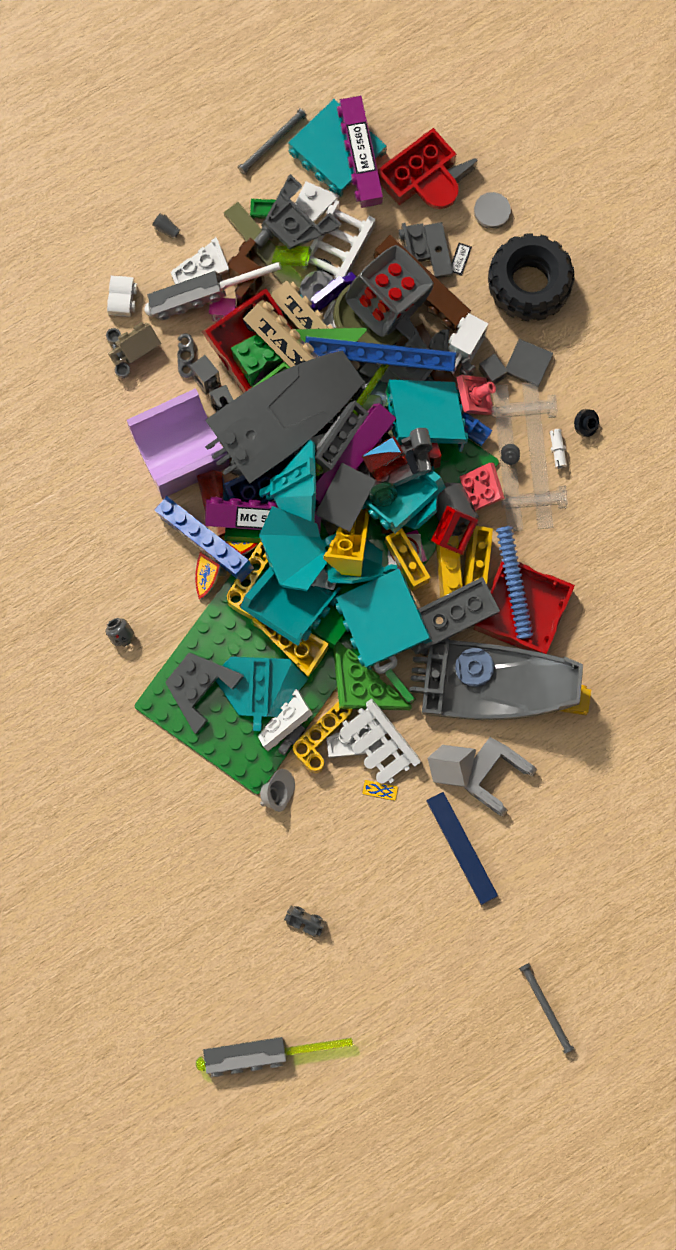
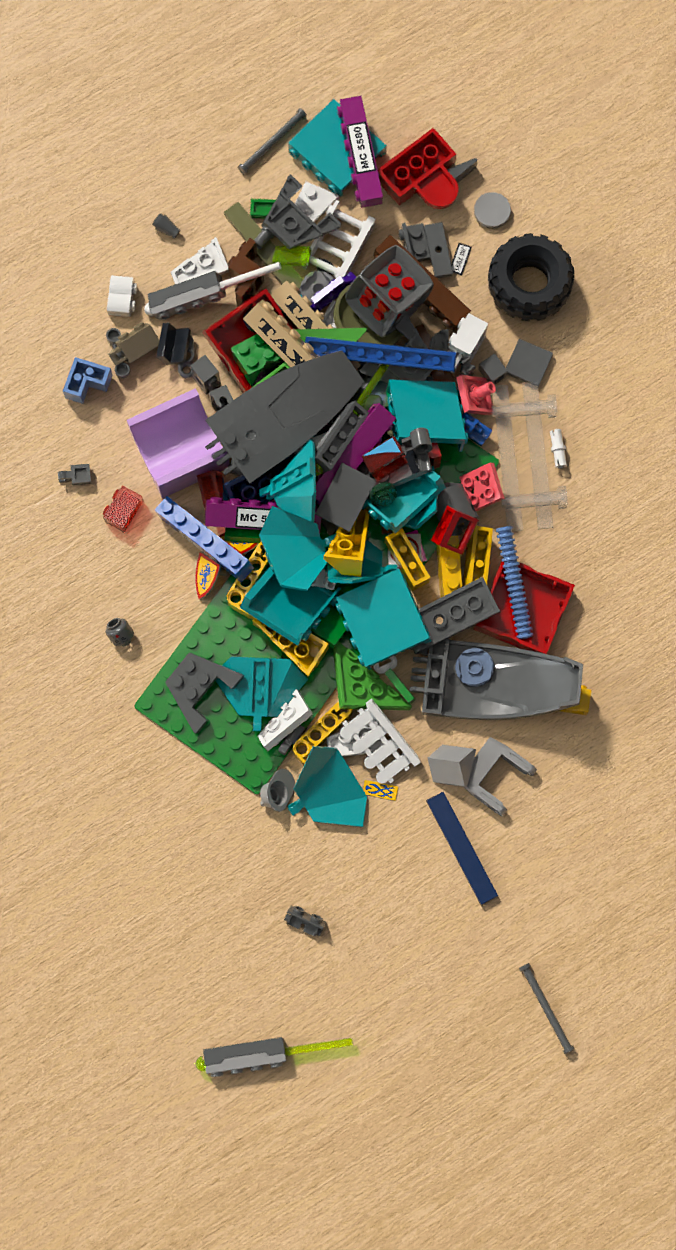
(79, 475): none -> dark grey plate
(85, 375): none -> medium blue brick
(123, 508): none -> clear red brick
(173, 344): none -> black panel
(222, 308): dark pink brick -> none
(329, 789): none -> teal panel
(510, 454): dark grey wheel -> none
(586, 422): black plate -> none

